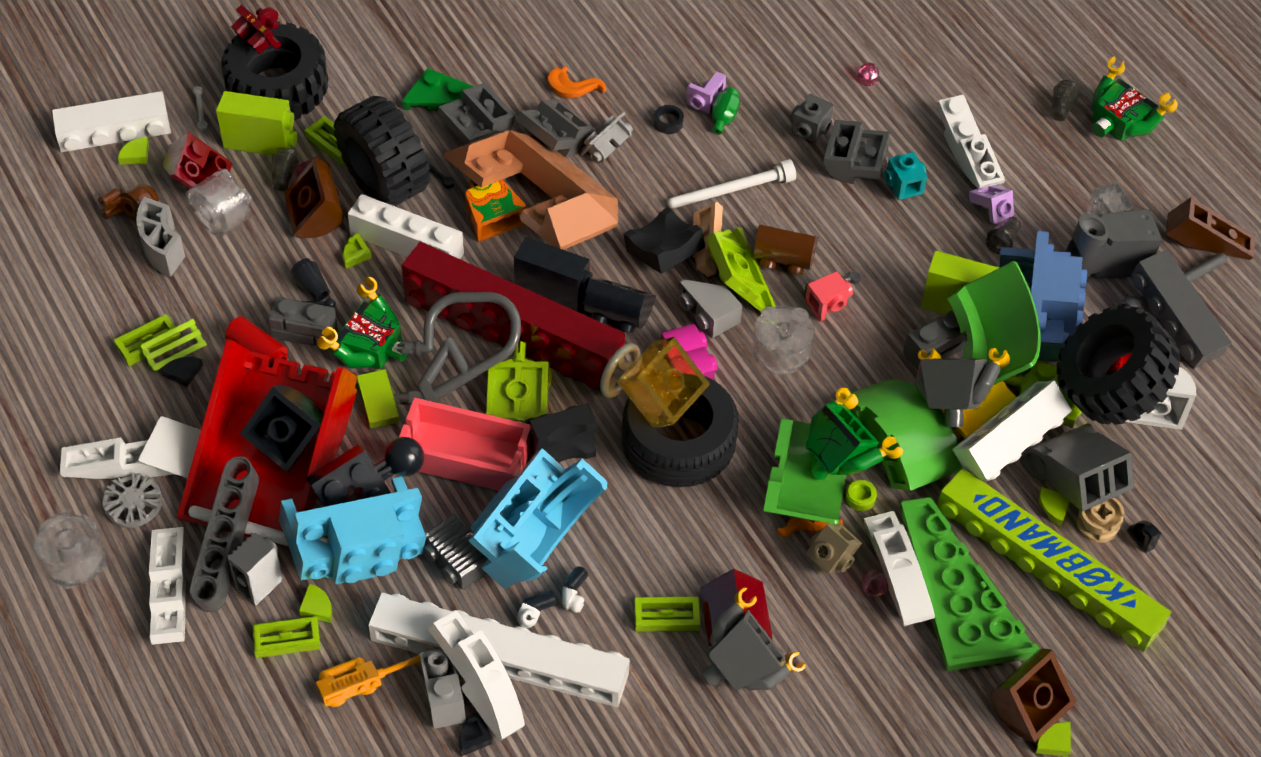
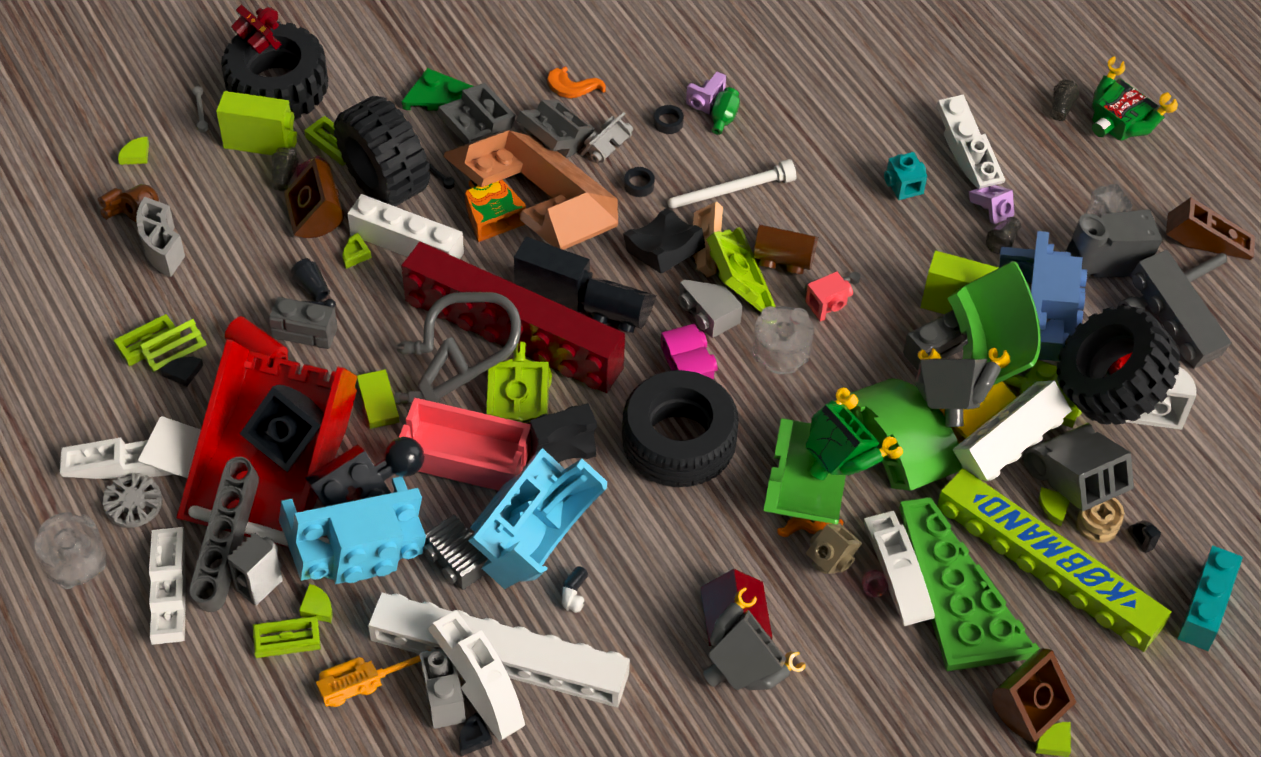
(111, 121): white brick -> none
(193, 161): dark red slope -> none
(220, 203): clear brick -> none
(369, 334): torso -> none
(532, 606): arm -> none
(635, 190): none -> black piece
(658, 381): clear yellow piece -> none
(667, 619): lime tile -> none
(812, 118): dark grey brick -> none
(855, 151): dark grey brick -> none
(861, 495): lime tile -> none
(871, 74): clear pink hinge -> none
(1210, 598): none -> teal brick

